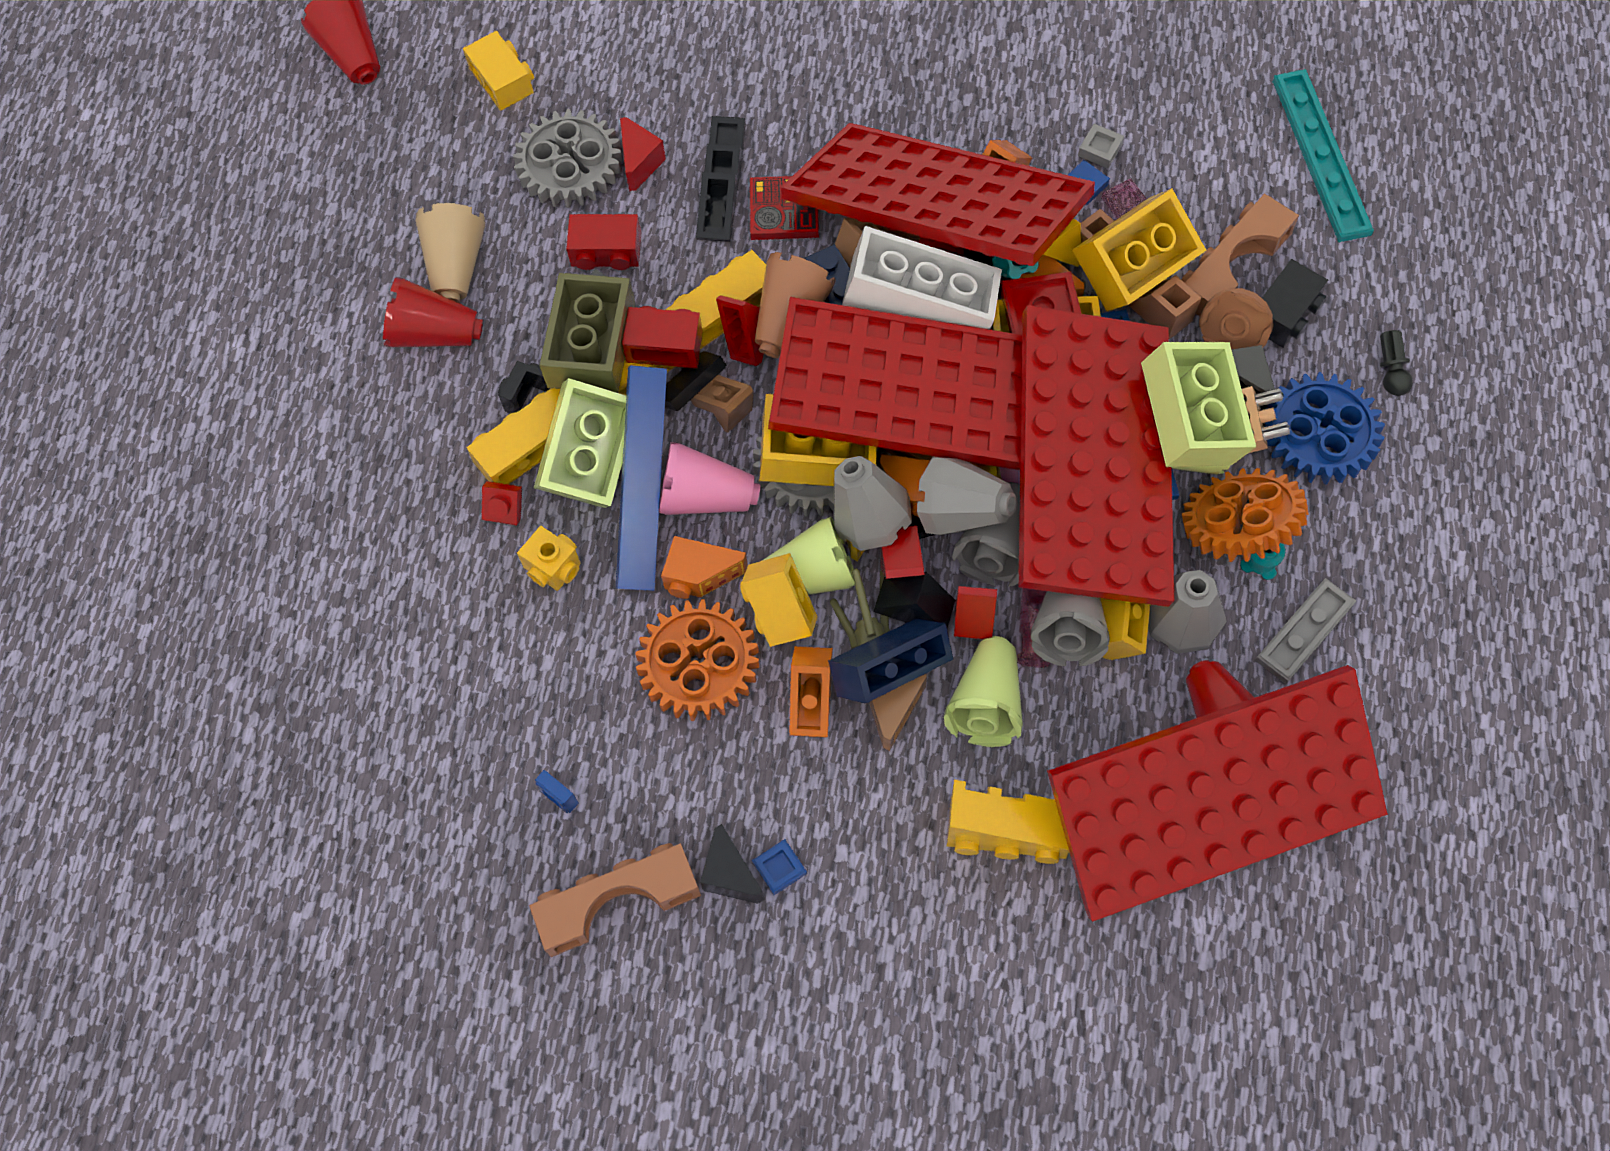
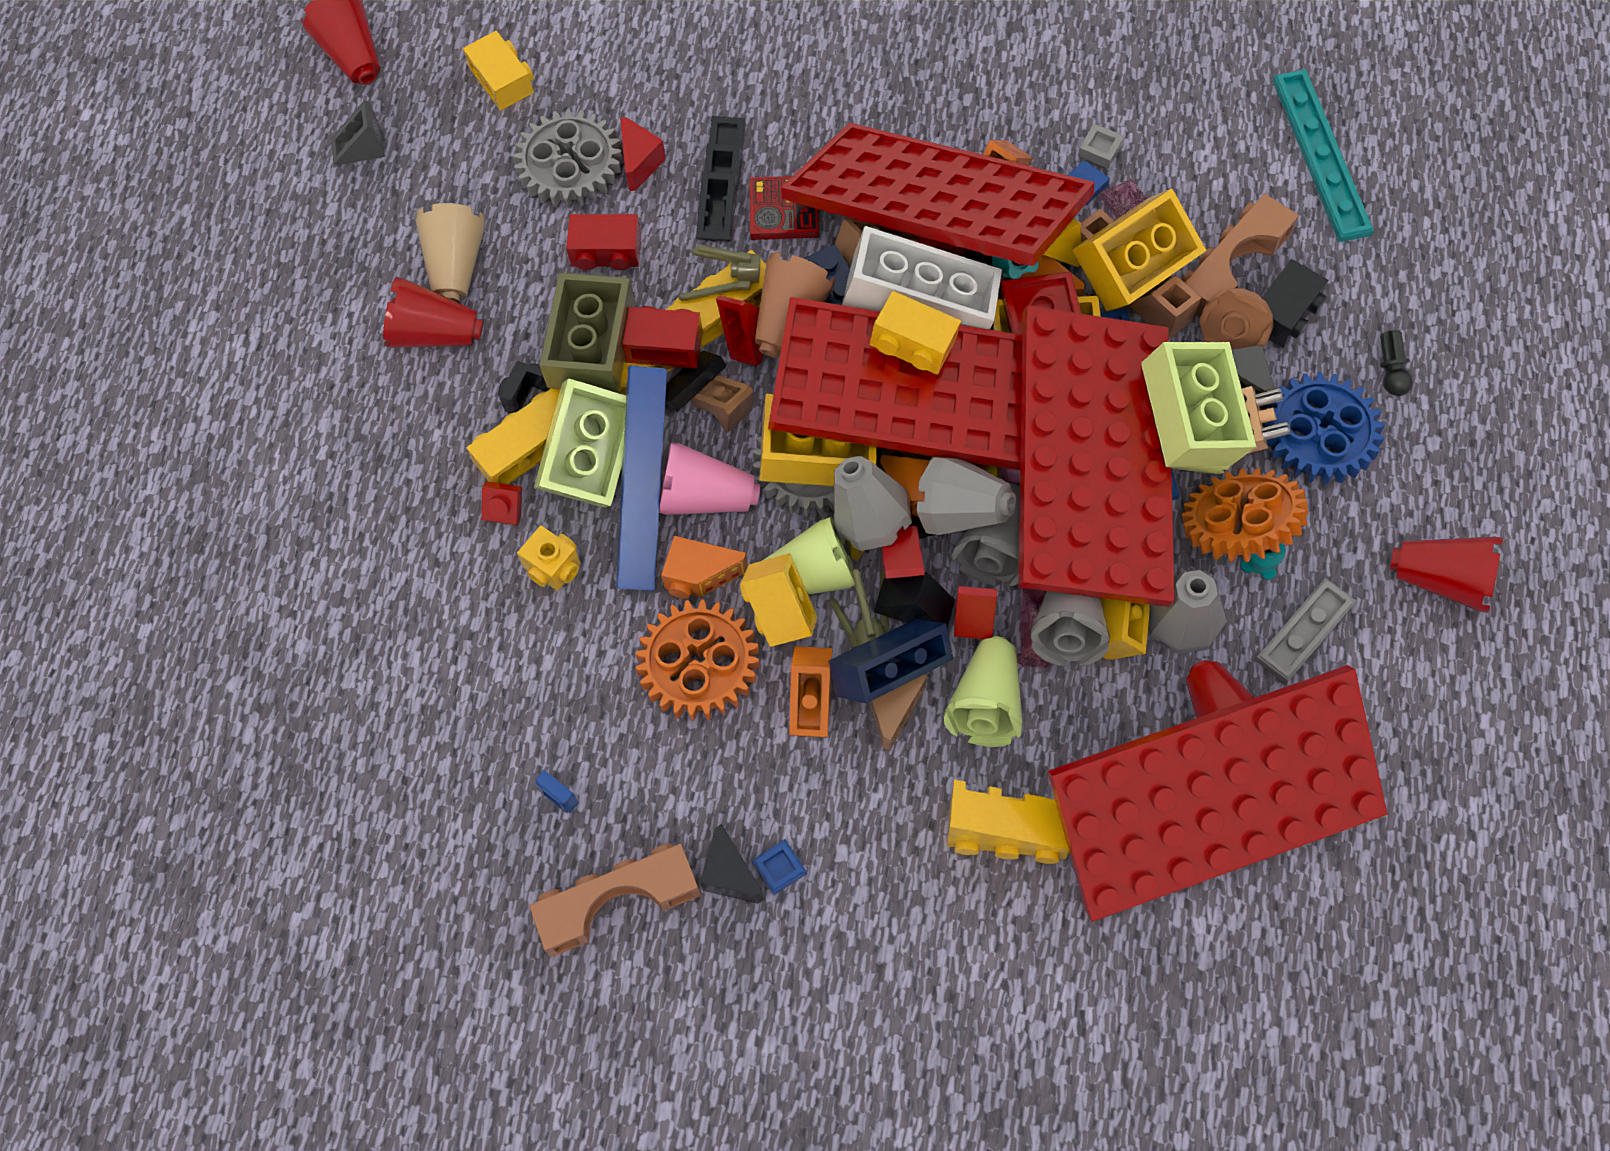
(358, 137): none -> dark grey slope
(743, 266): none -> olive plant
(914, 332): none -> yellow brick
(1450, 568): none -> red cone

